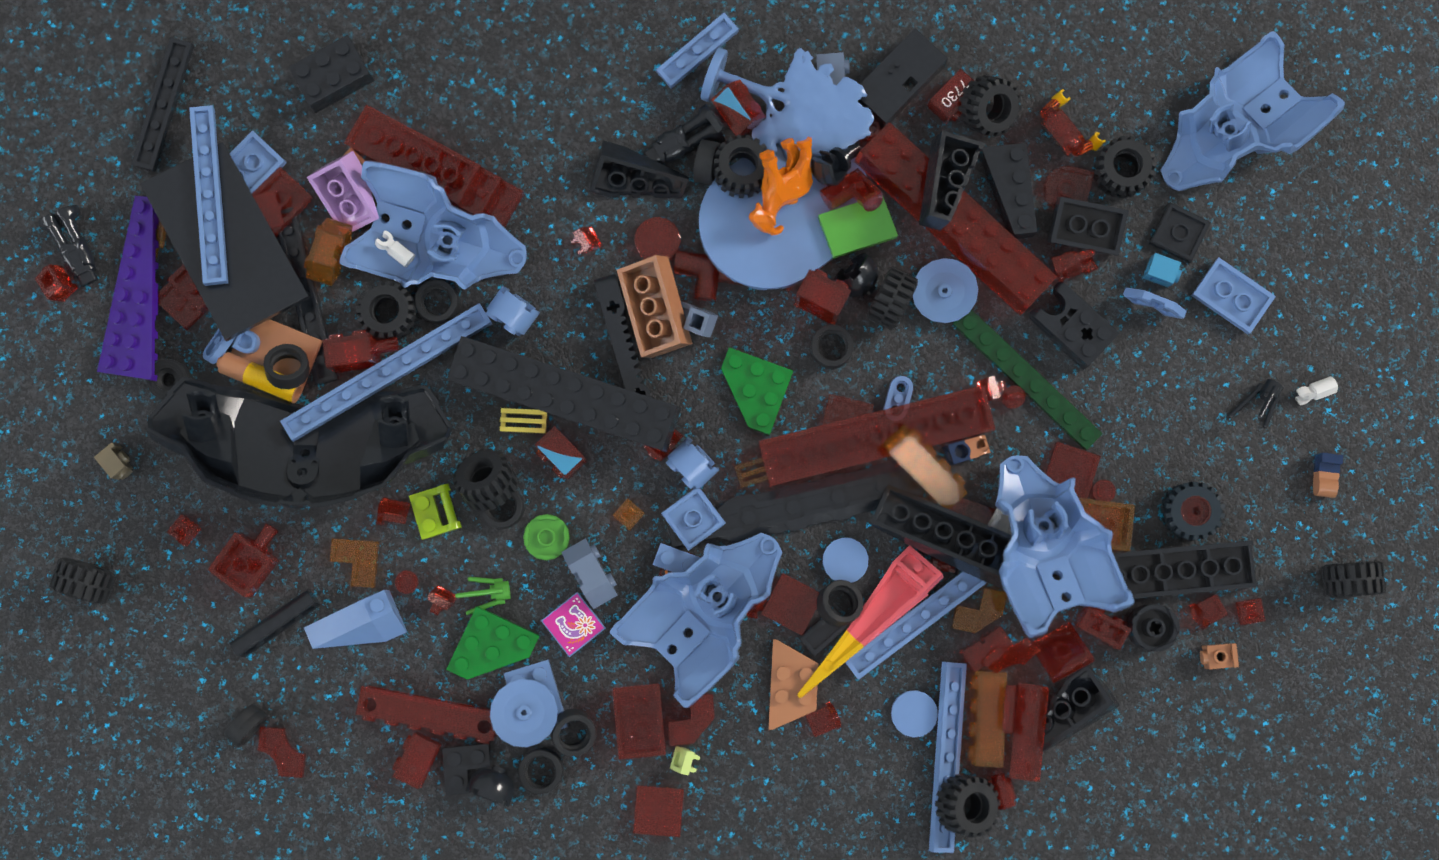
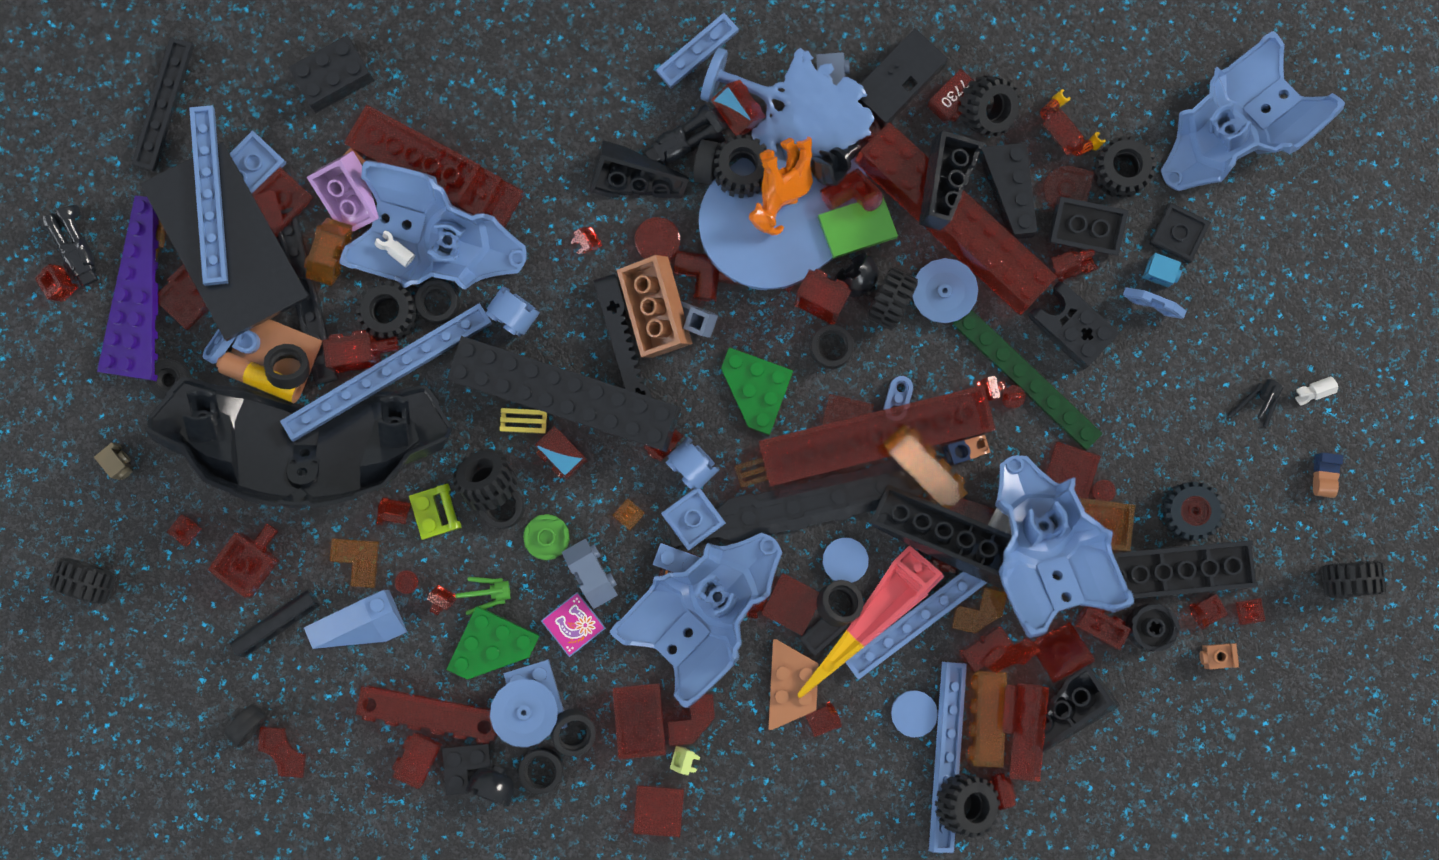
(1233, 295): medium blue plate -> none

